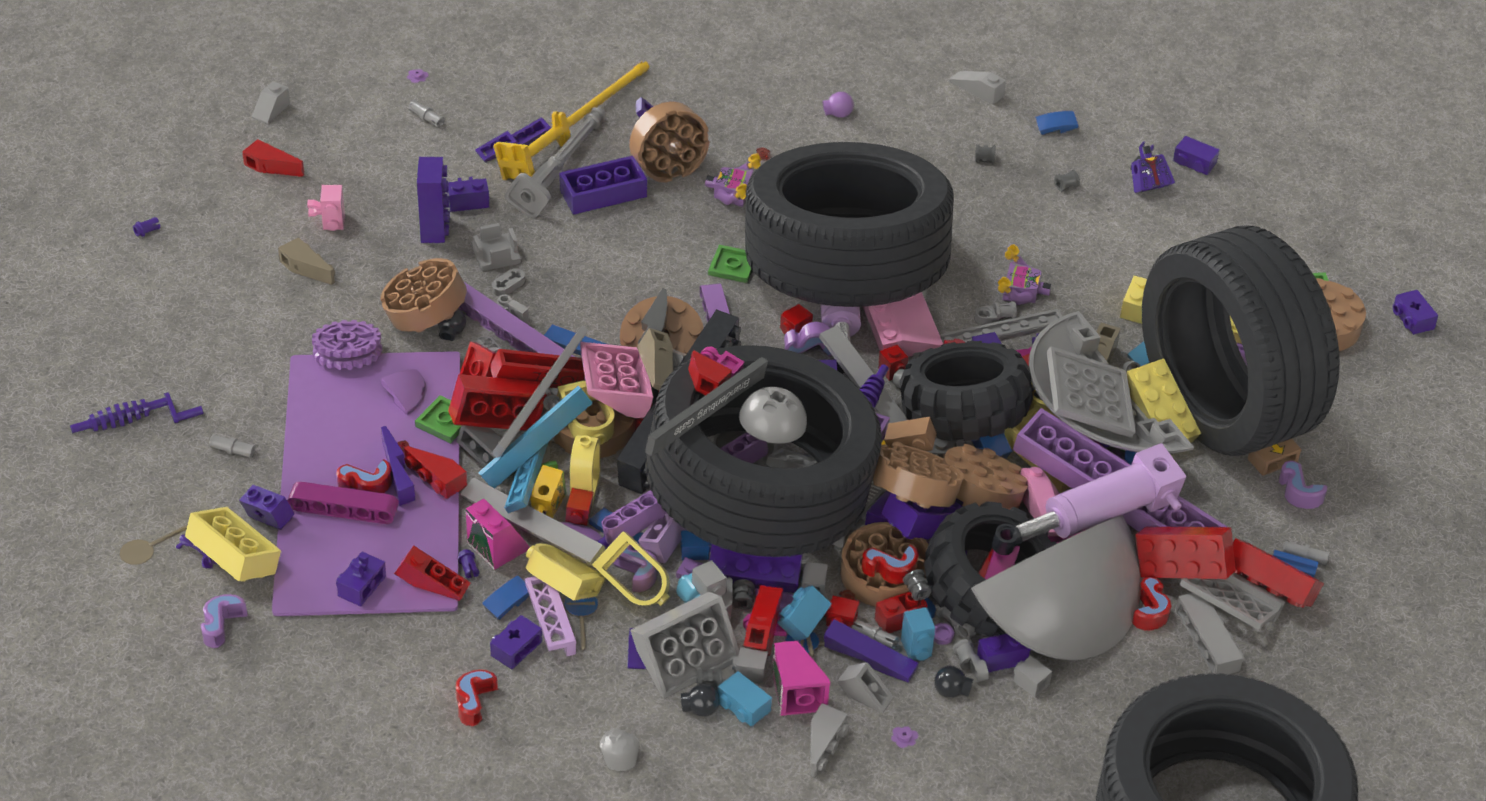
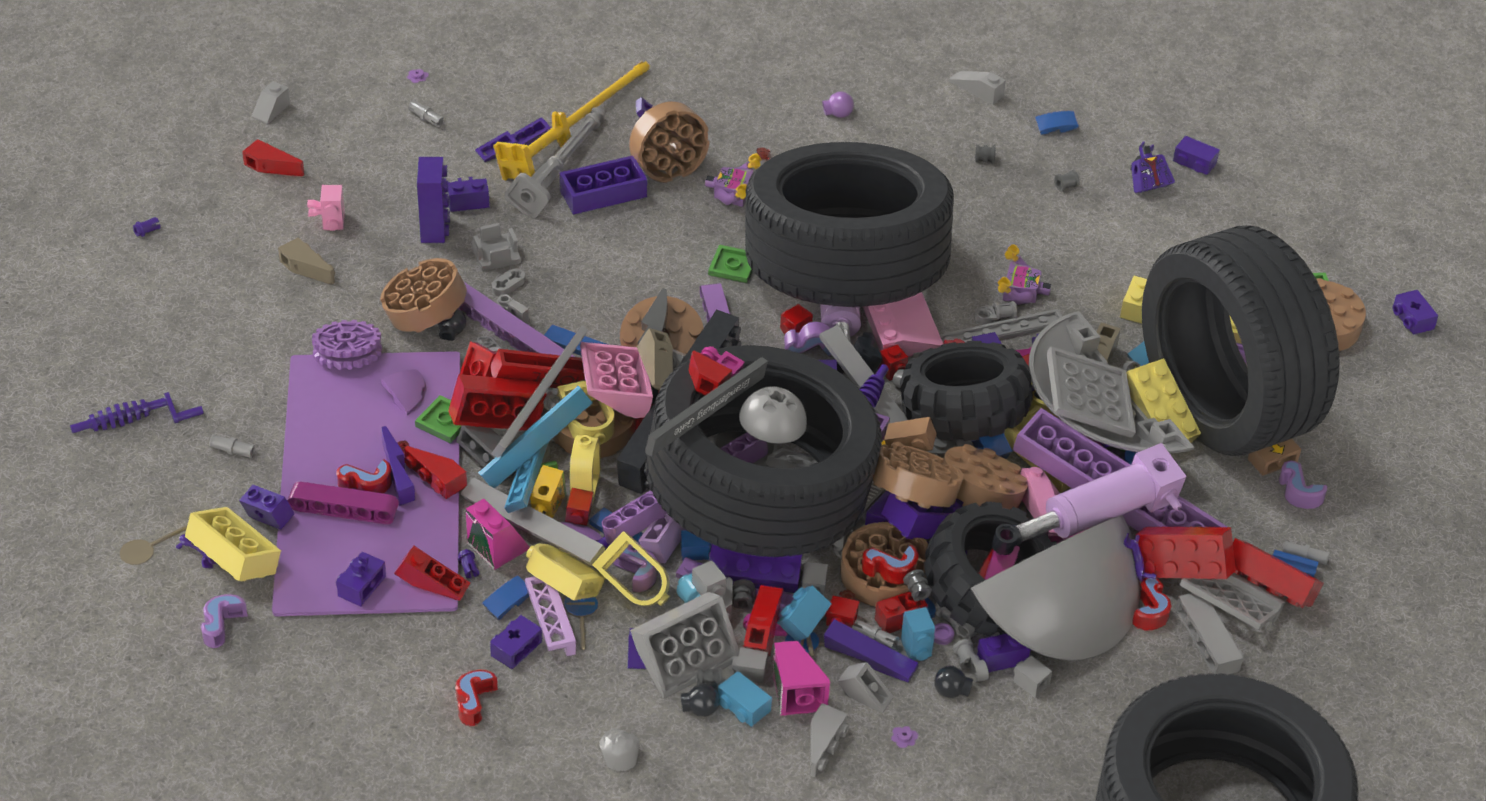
(869, 354): none -> black cylinder
(1138, 558): none -> dark purple piece

